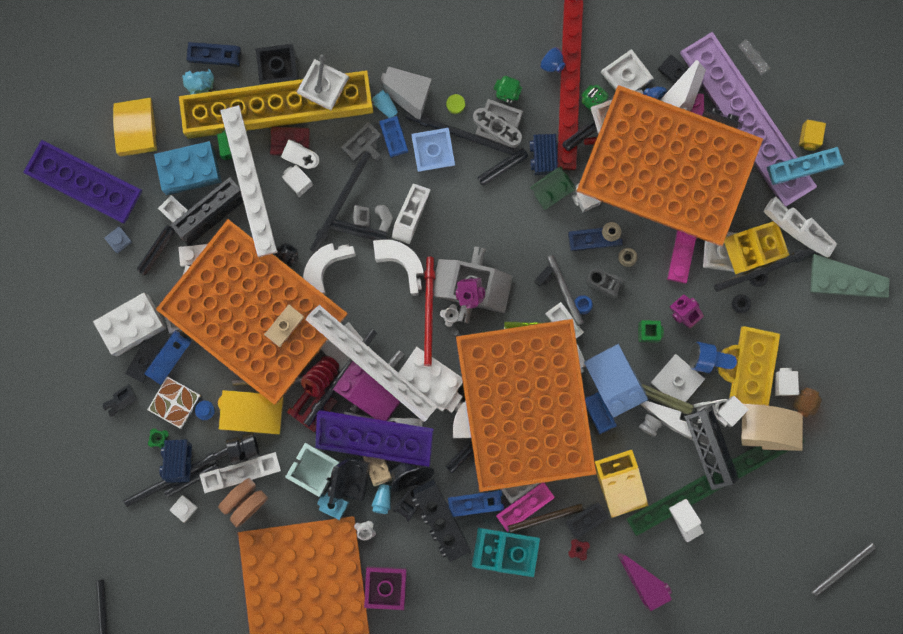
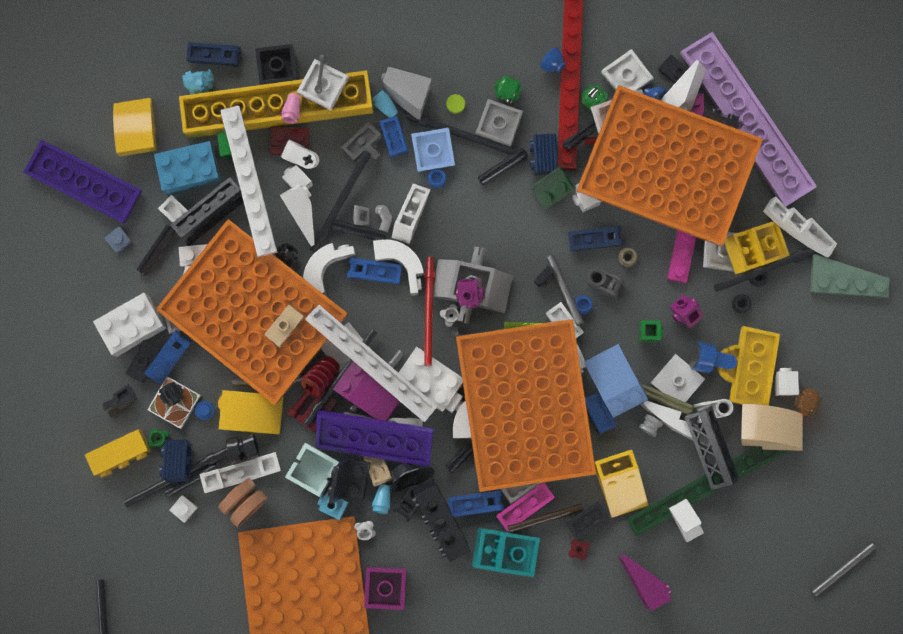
(118, 453): none -> yellow brick
(171, 394): none -> black gear
(291, 109): none -> bright pink cone
(300, 207): none -> white slope
(375, 271): none -> blue plate
(437, 178): none -> blue tile
(482, 124): light grey beam -> none
(607, 235): dark tan plate -> none
(731, 412): white brick -> none
(754, 56): clear pin -> none
(805, 166): medium azure plate -> none
(812, 135): yellow brick -> none

